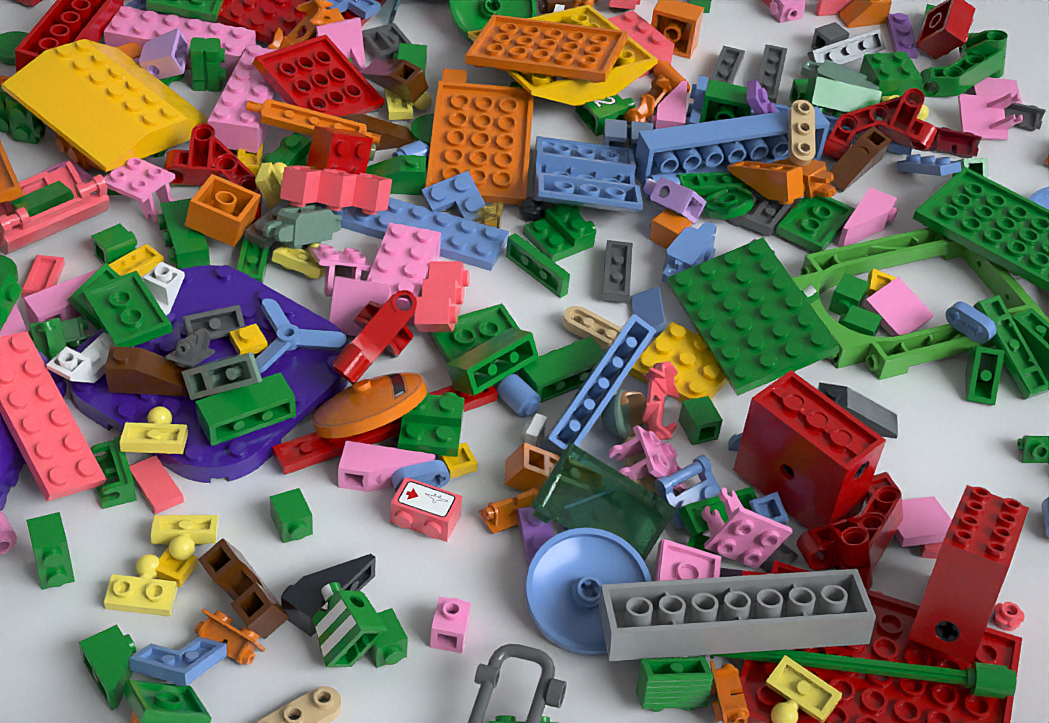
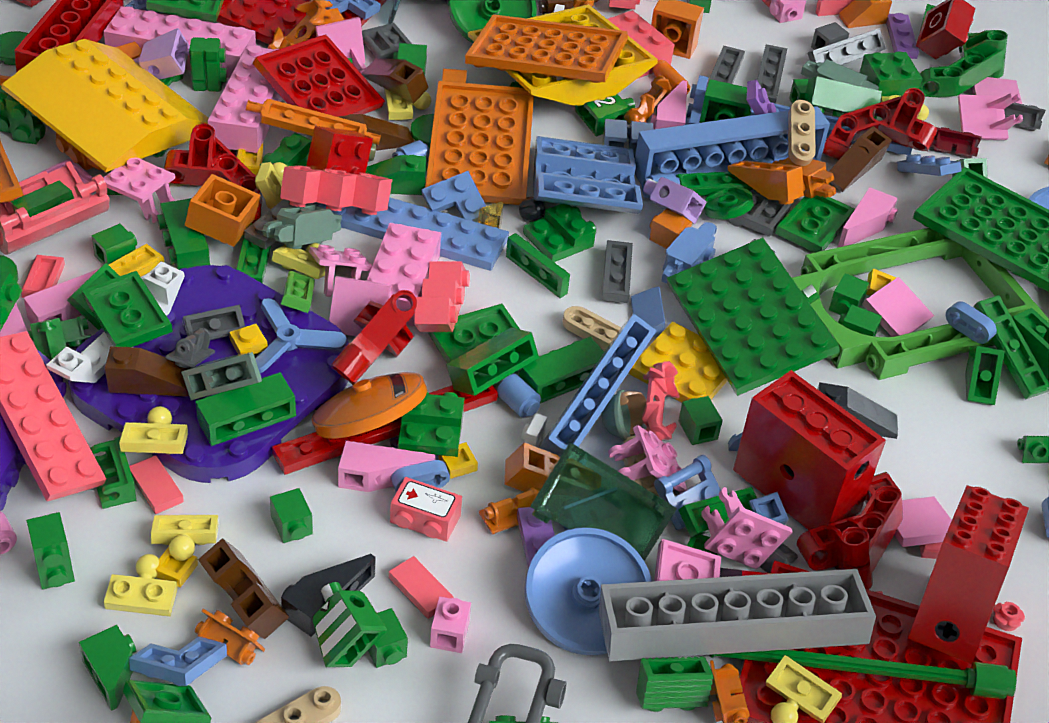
(298, 291): none -> bright green tile
(419, 585): none -> coral tile

